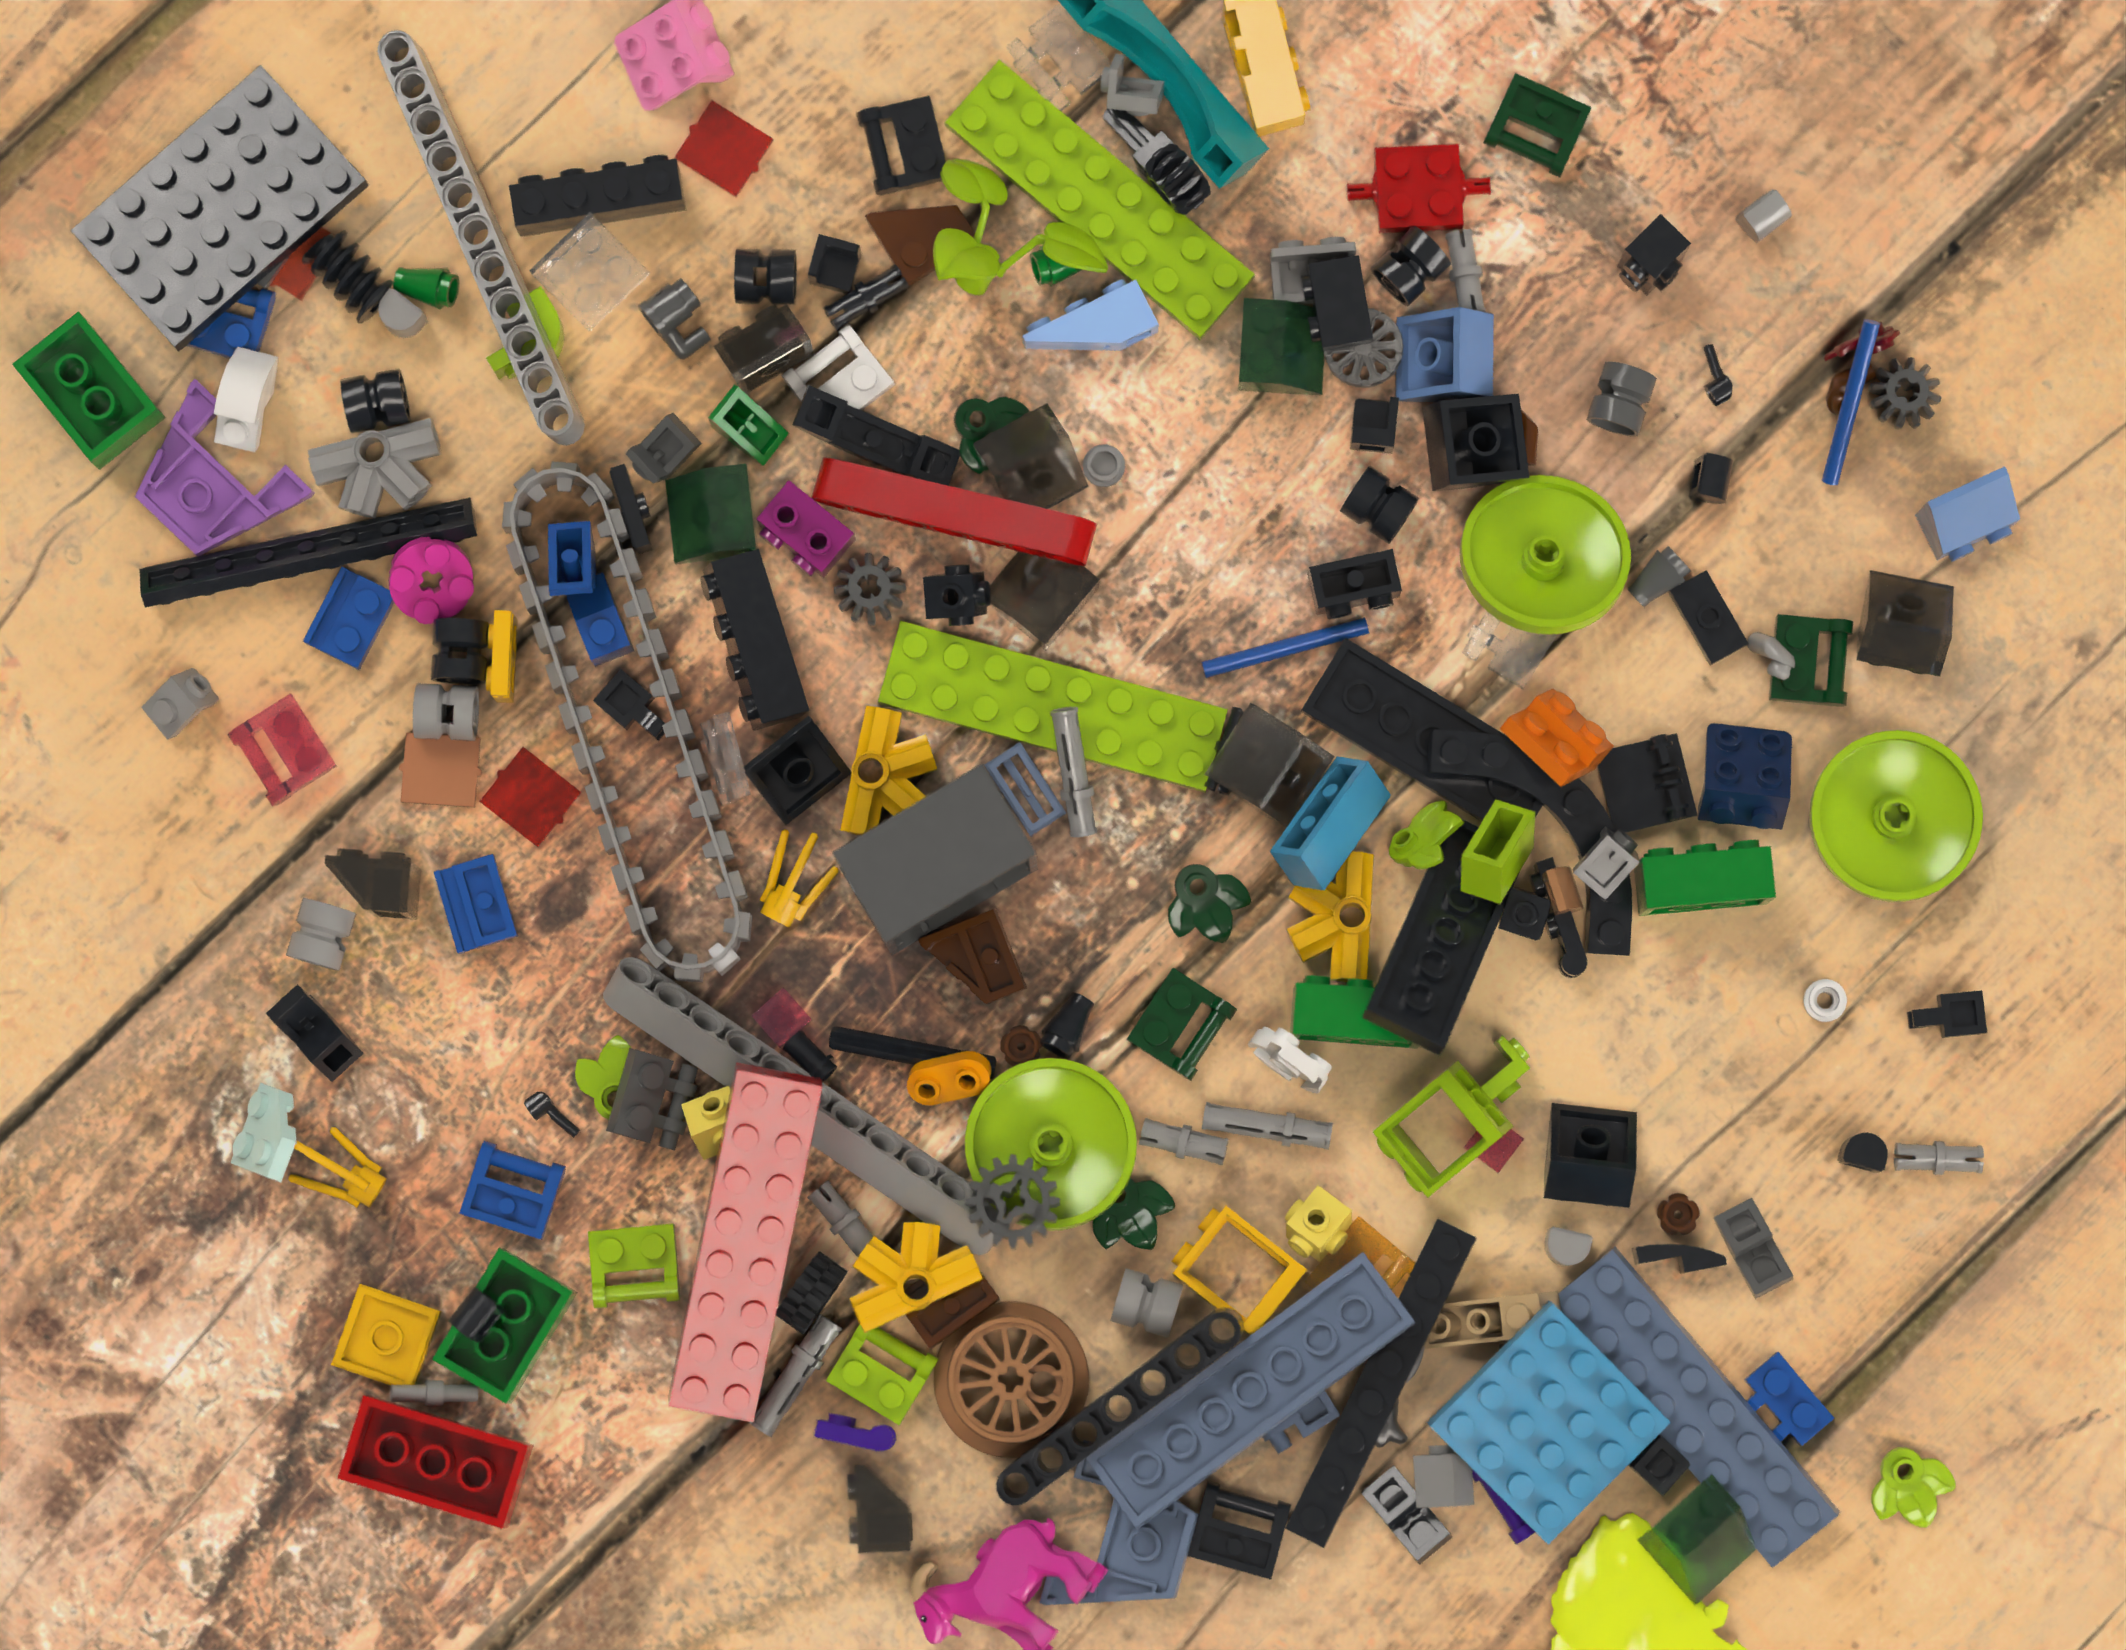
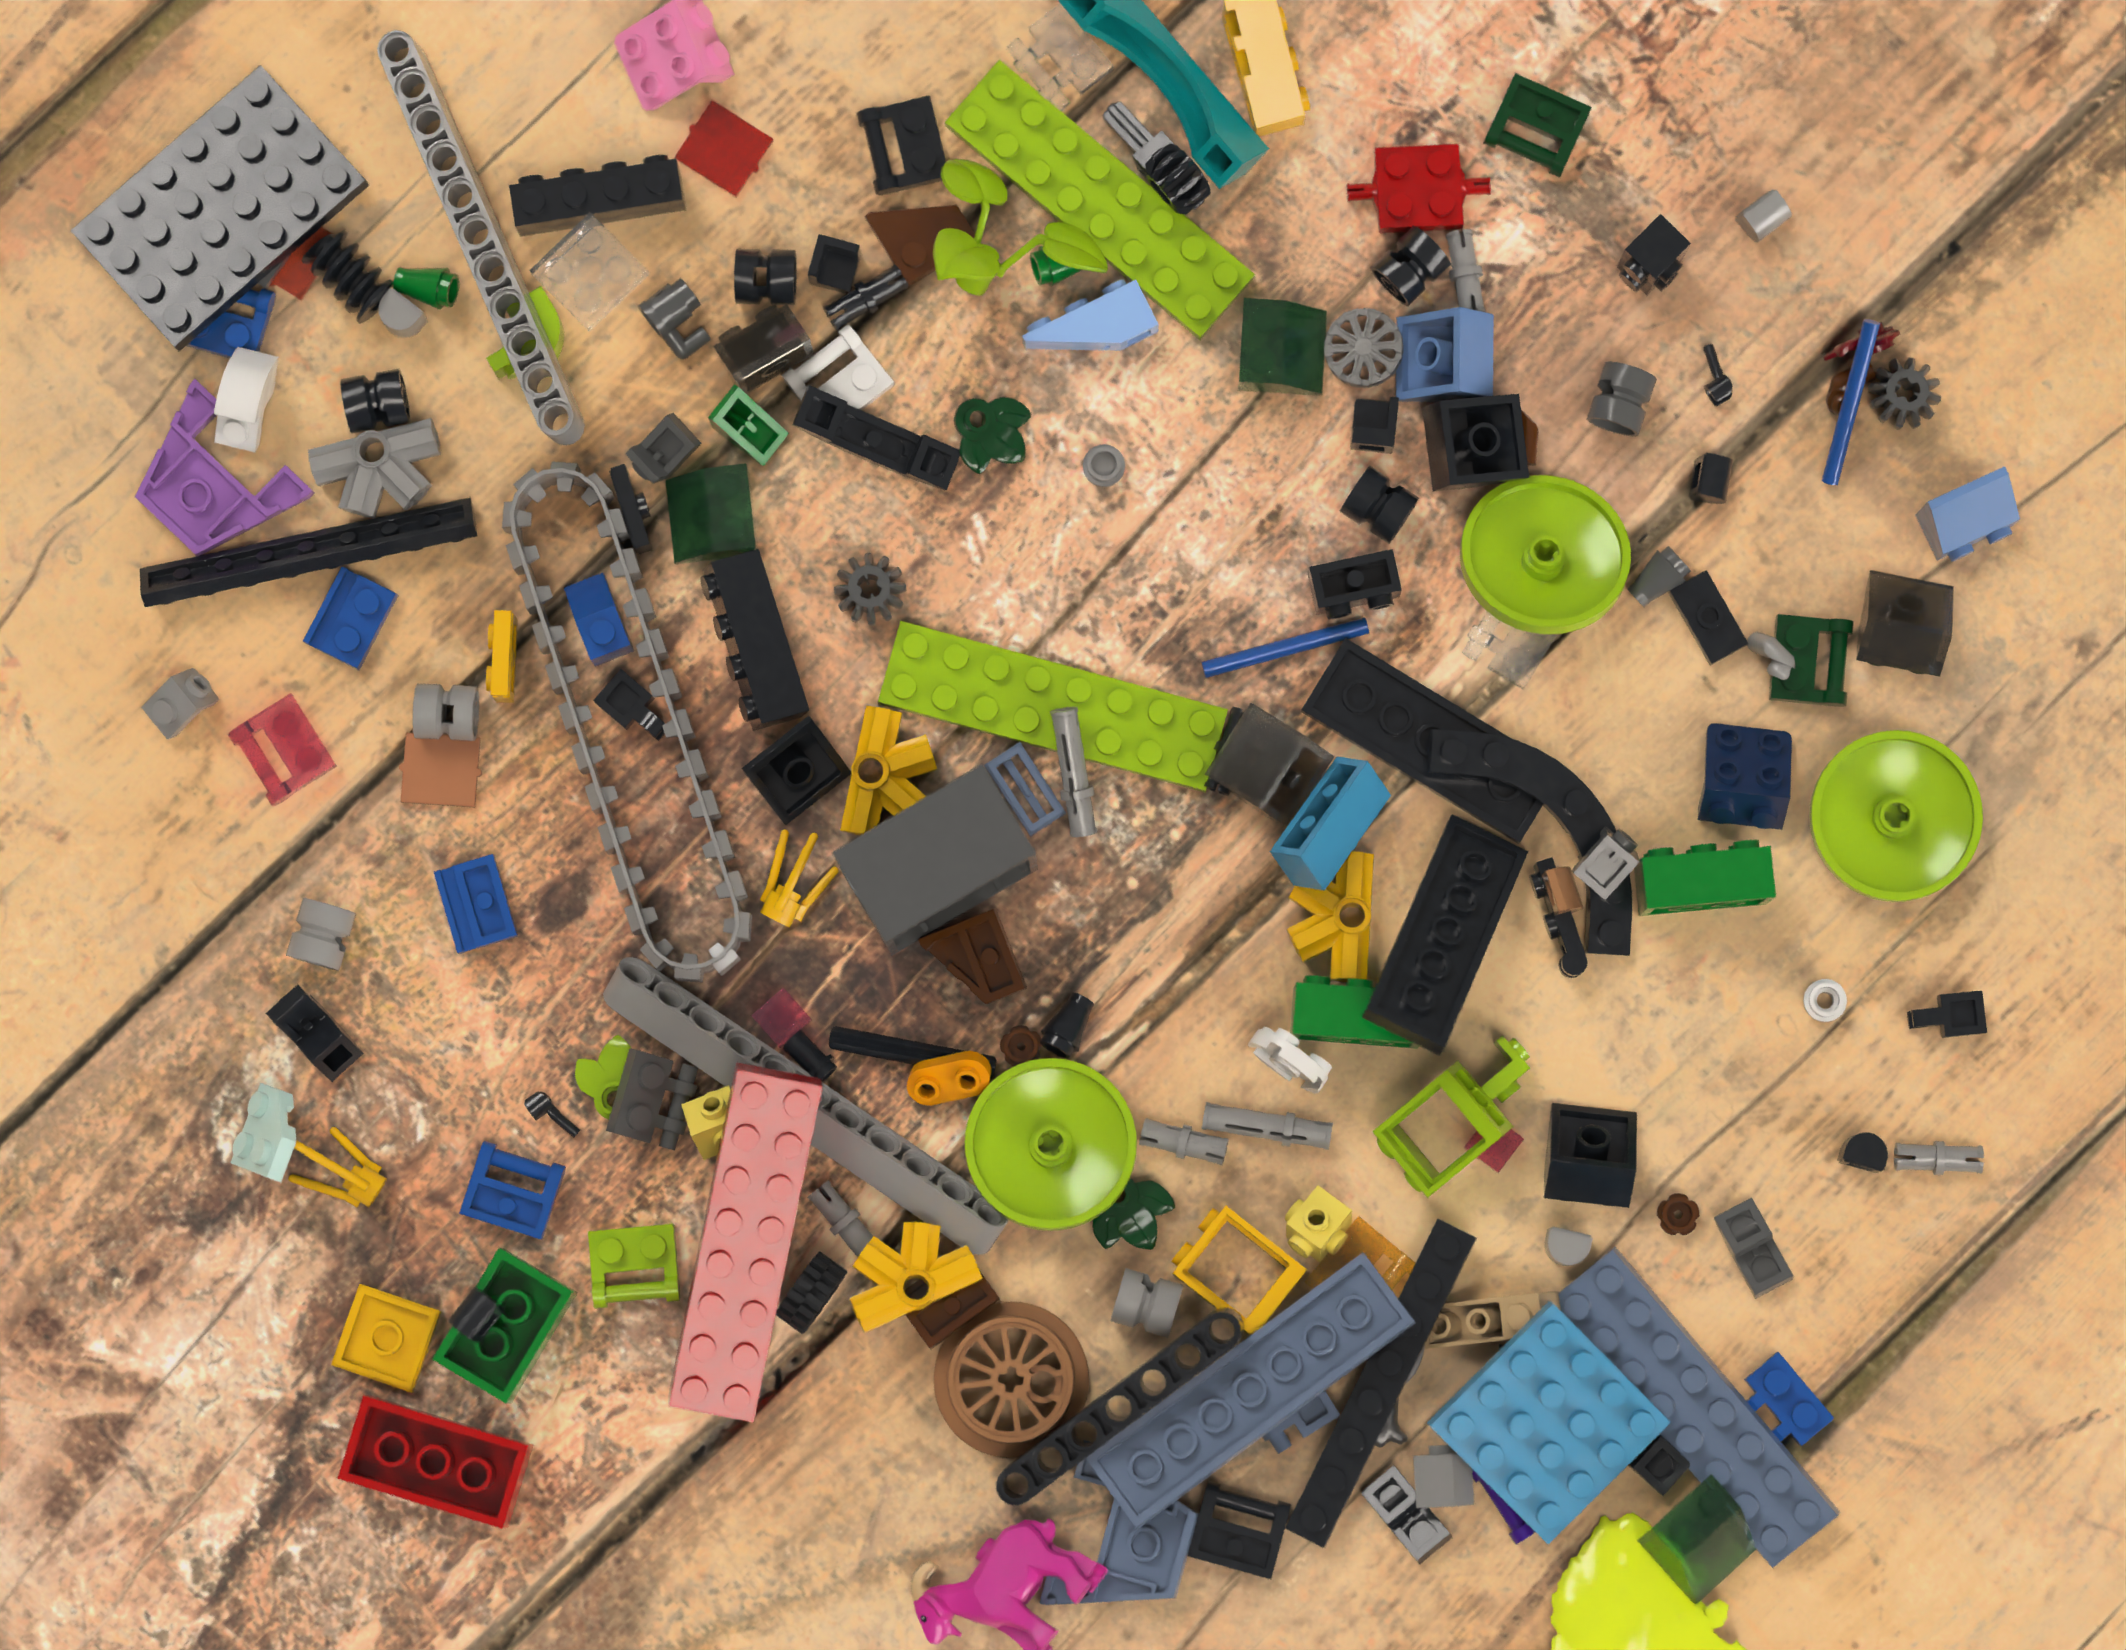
(88, 390): green brick -> none
(381, 886): clear smoke slope -> none
(433, 1393): light grey bar -> none
(435, 556): dark pink plate -> none
(459, 636): black wheel -> none
(530, 797): clear red piece -> none
(571, 558): blue slope -> none
(724, 759): clear plate -> none
(798, 1370): light grey pin -> none
(805, 530): magenta brick -> none
(843, 1430): dark purple plate -> none
(875, 1383): lime plate -> none
(882, 1514): clear smoke slope -> none
(954, 511): red beam -> none
(956, 595): black brick -> none
(994, 1194): dark grey gear -> none
(1032, 460): clear smoke slope -> none
(1041, 595): clear smoke slope -> none
(1130, 94): light grey bracket -> none
(1169, 1016): dark green plate -> none
(1208, 909): dark green plate -> none
(1291, 262): light grey bracket -> none
(1338, 303): black brick -> none
(1422, 839): lime plate -> none
(1497, 851): lime brick -> none
(1525, 914): black bracket -> none
(1558, 737): orange plate -> none
(1646, 784): black hinge -> none
(1688, 1257): black slope -> none
(1913, 1493): lime plate -> none

